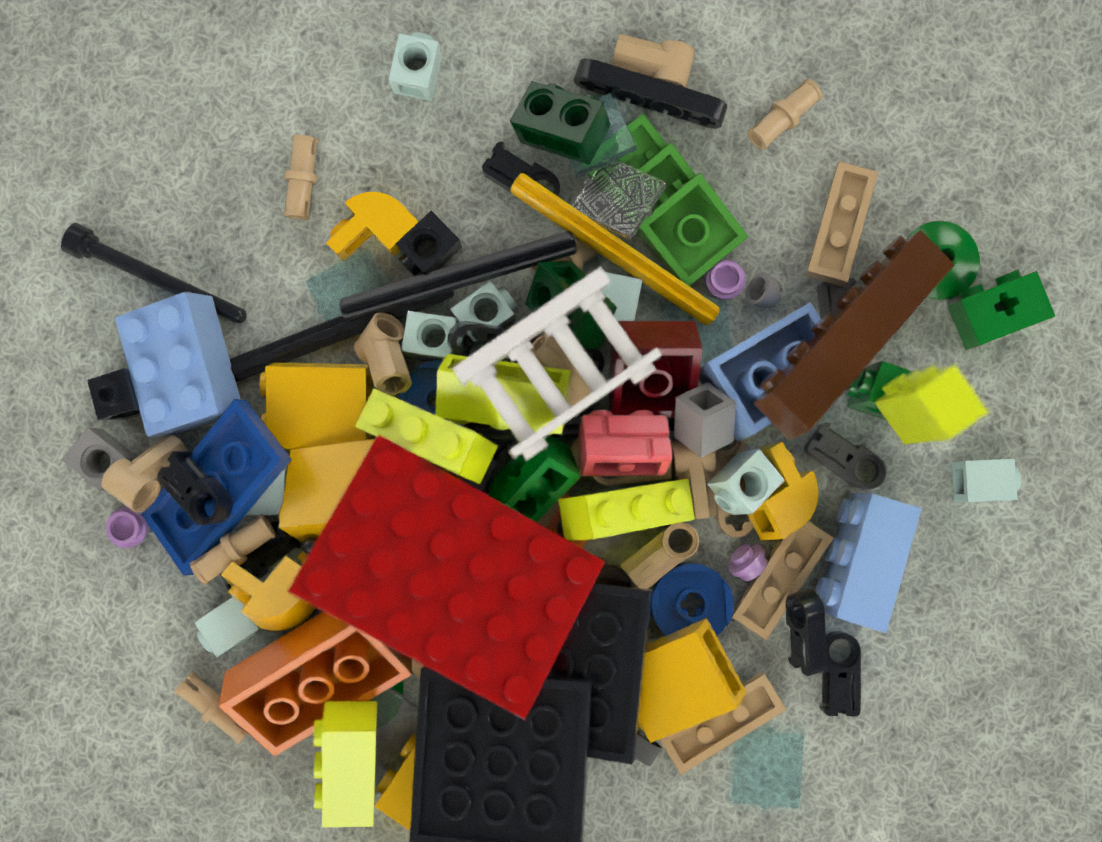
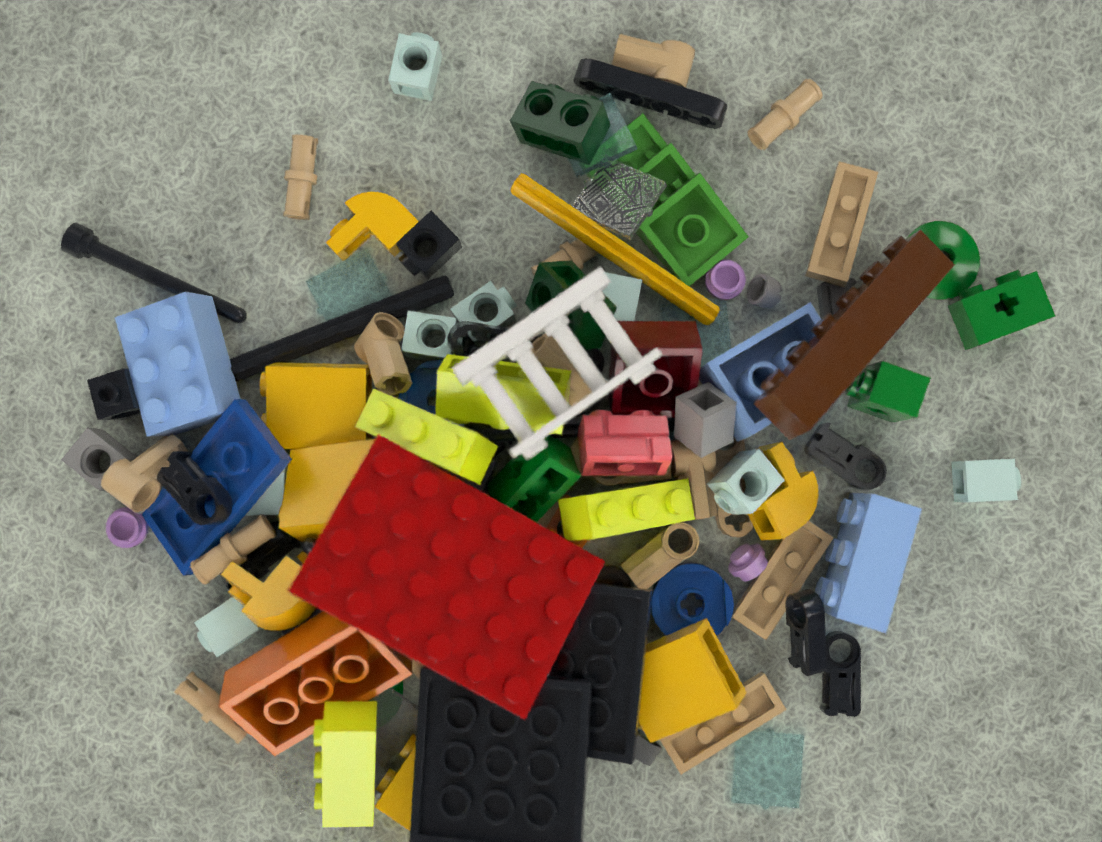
(458, 276): black axle -> none
(505, 167): black piece -> none
(930, 405): neon yellow brick -> none

